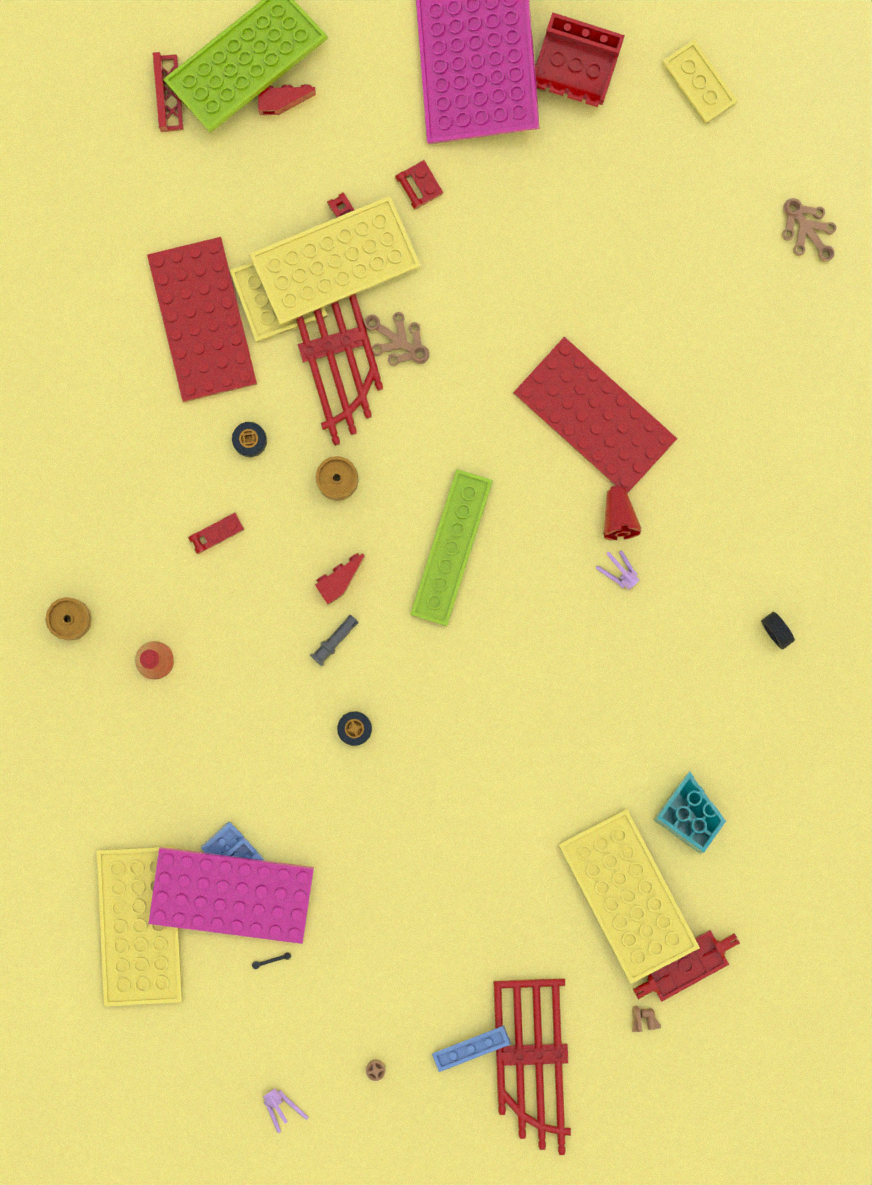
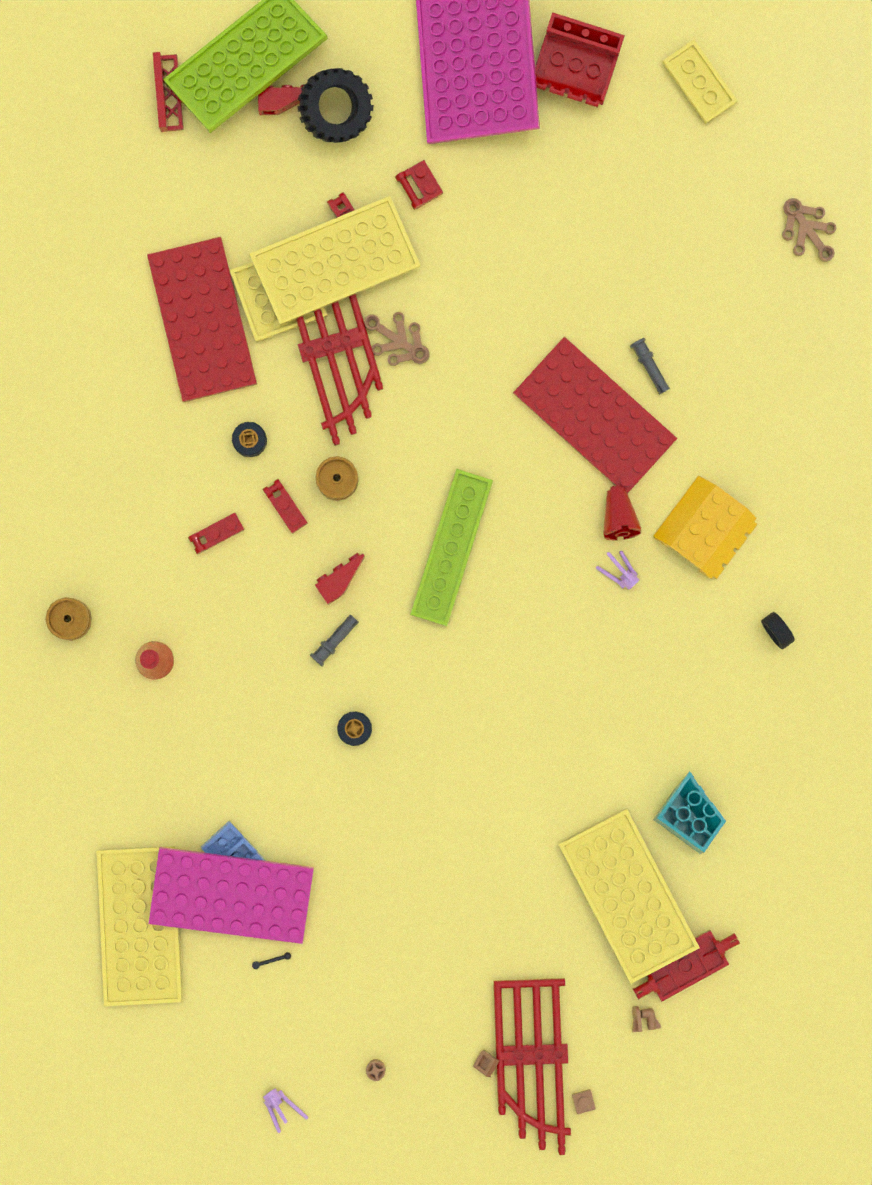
(285, 506): none -> red plate
(359, 98): none -> black tyre
(471, 1048): medium blue plate -> none
(486, 1063): none -> medium nougat plate
(583, 1101): none -> medium nougat plate
(645, 357): none -> dark grey pin
(706, 527): none -> yellow slope

